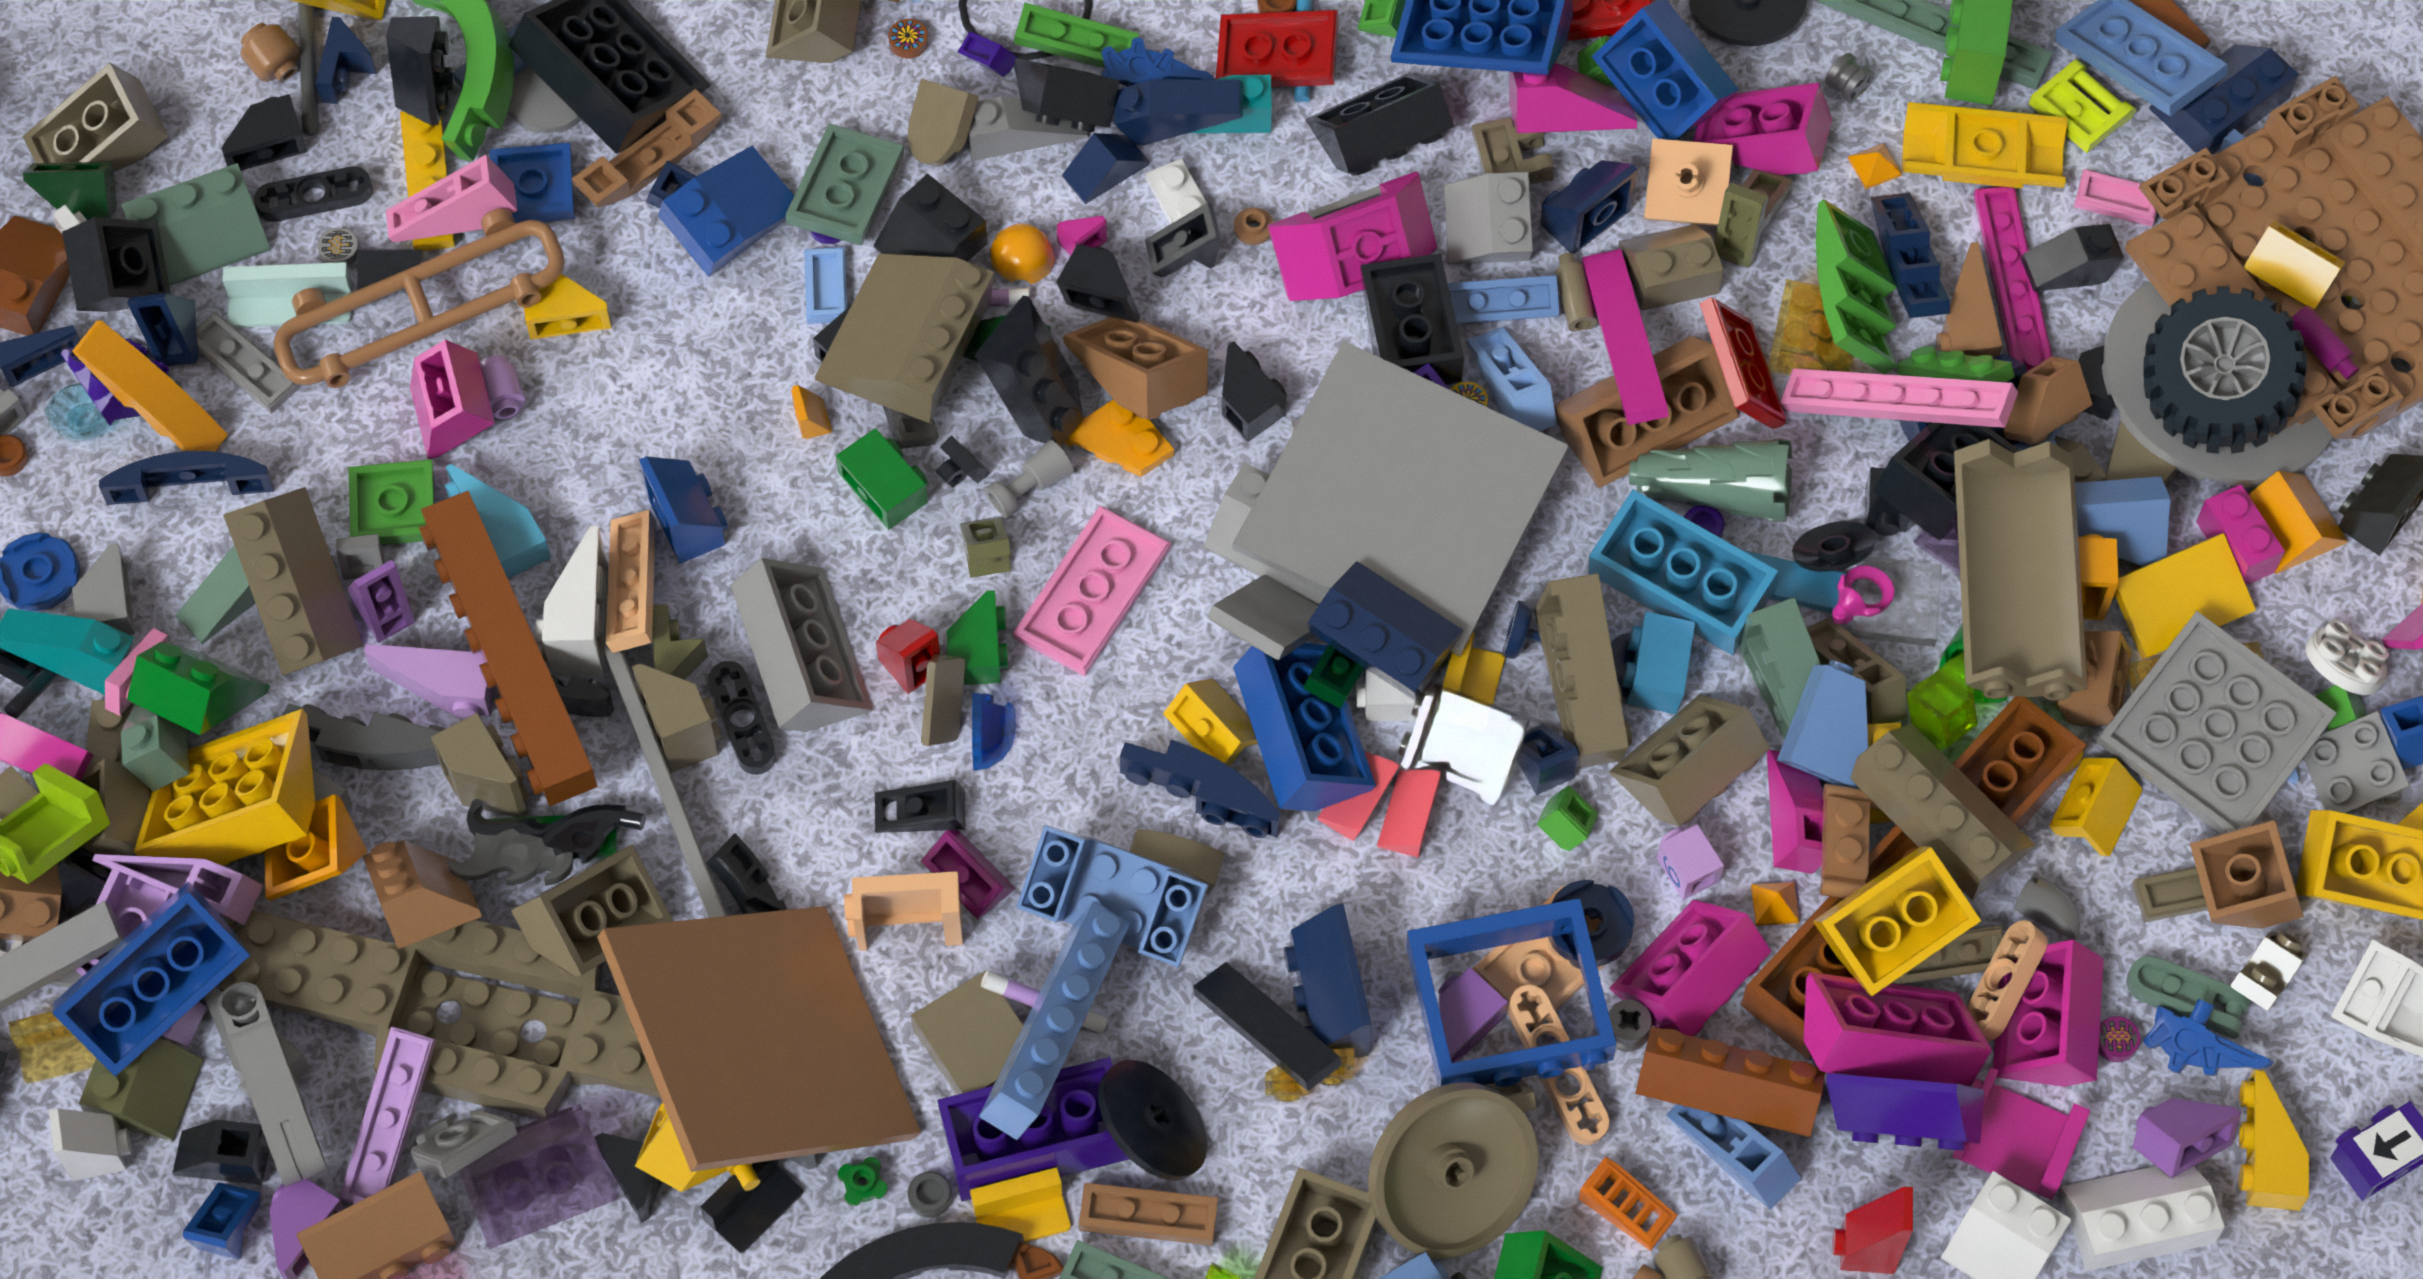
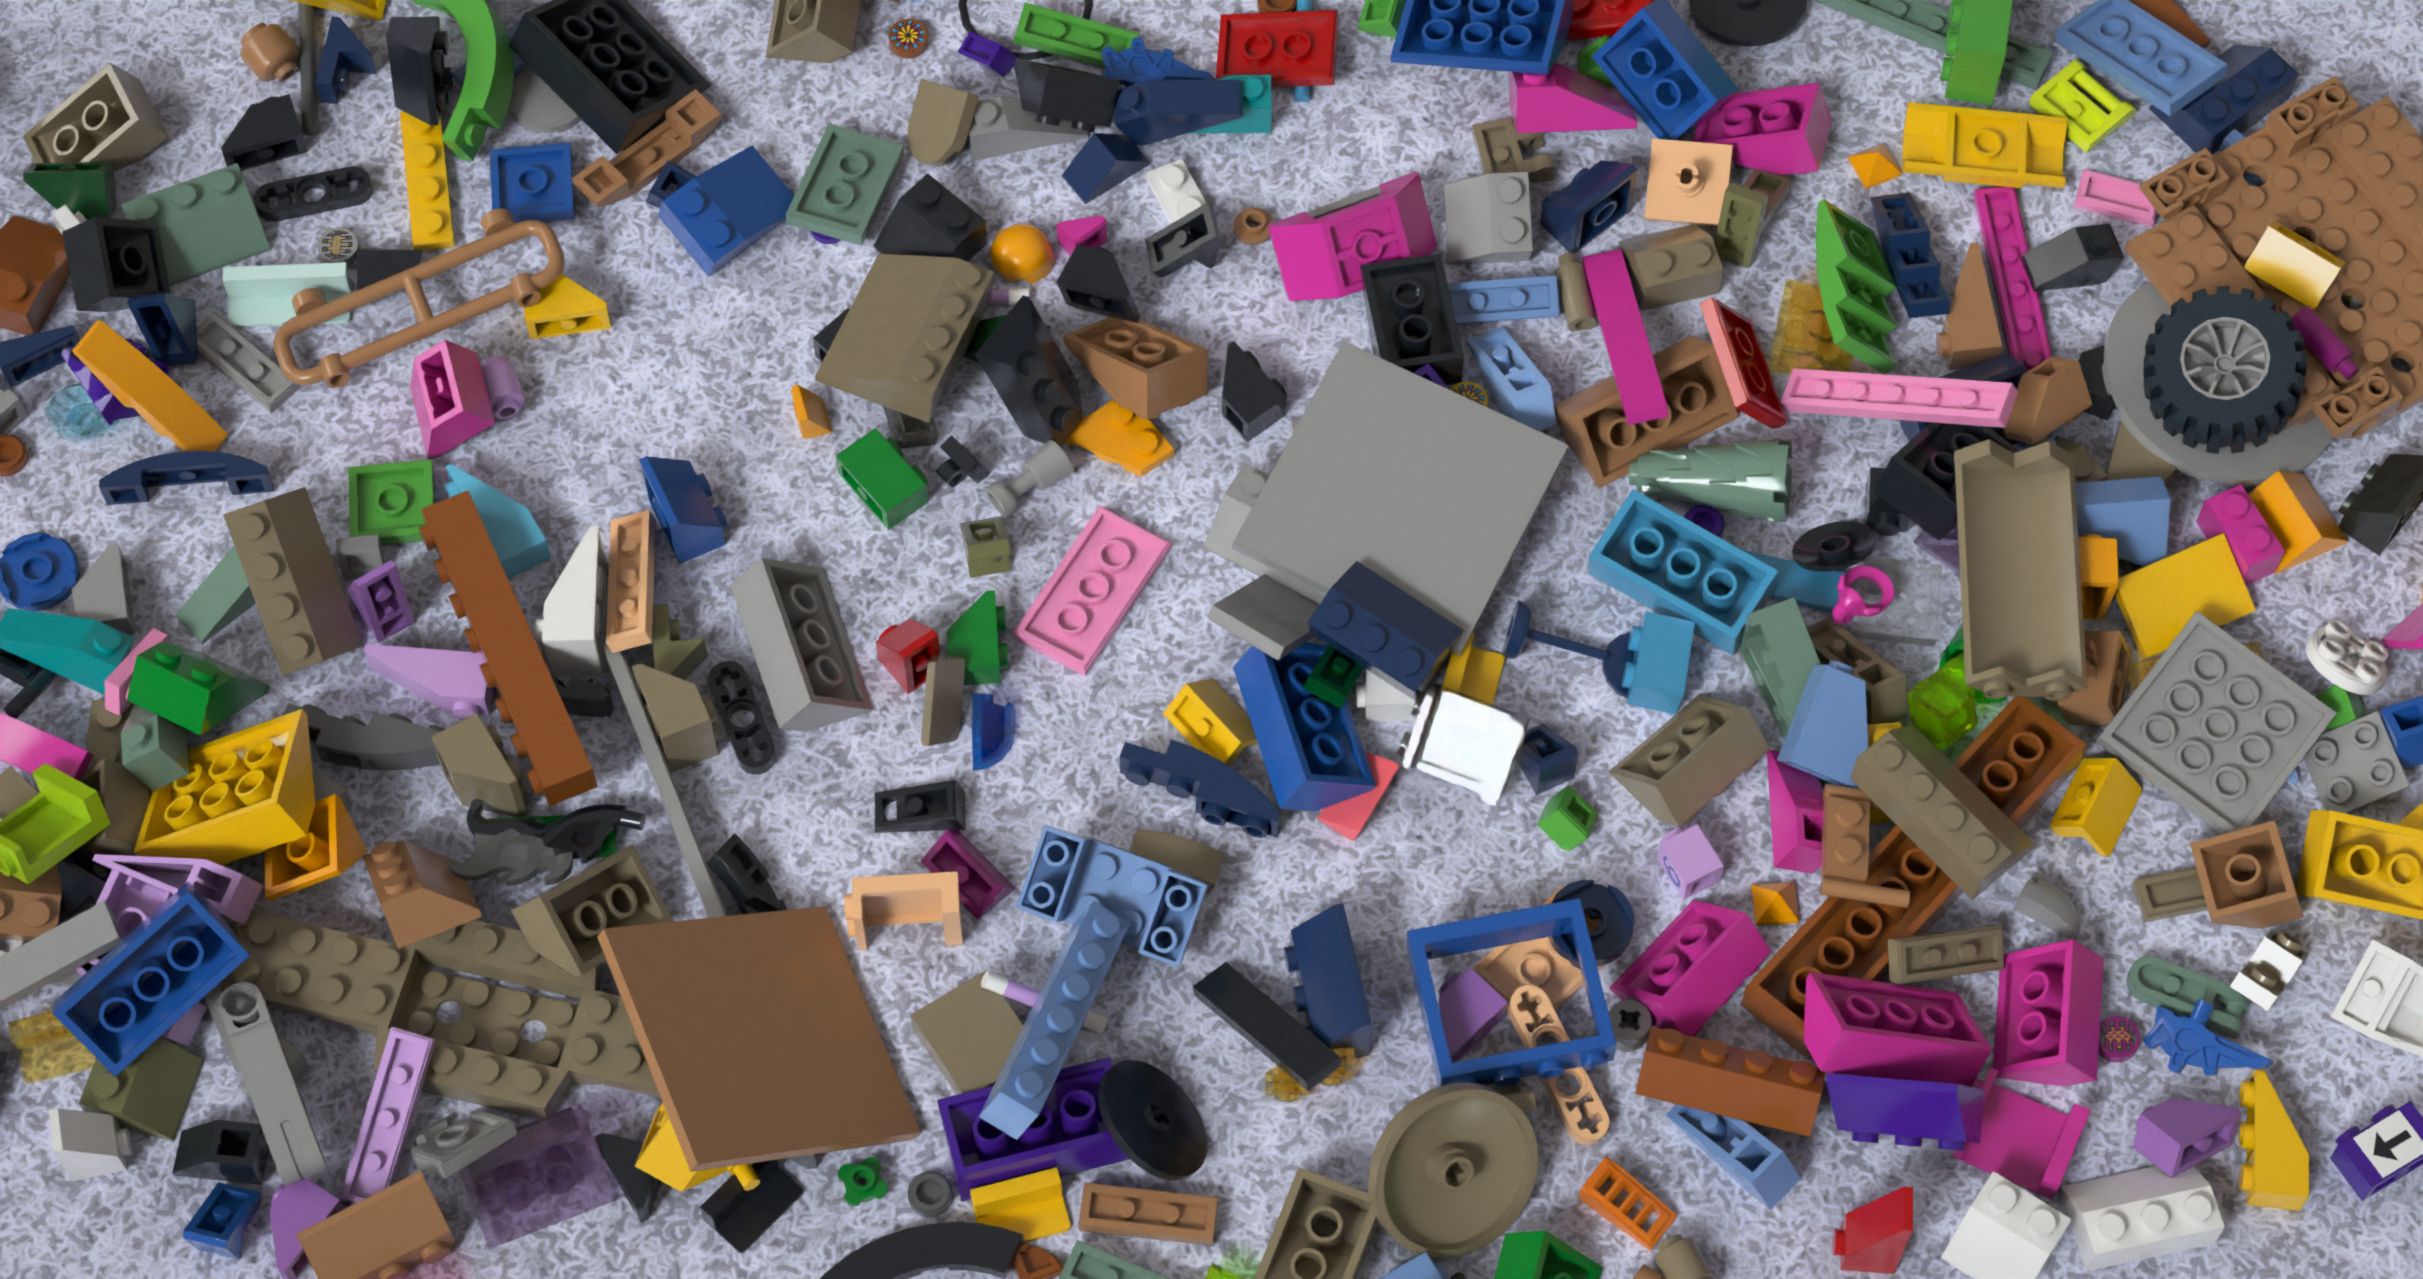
(453, 203): bright pink slope -> none
(825, 284): light blue tile -> none
(1382, 123): black slope -> none
(1409, 811): coral slope -> none
(1583, 669): dark tan wedge -> none
(1849, 77): flat silver wheel -> none
(1897, 920): yellow slope -> none
(1954, 365): bright green plate -> none
(2010, 949): light nougat beam -> none

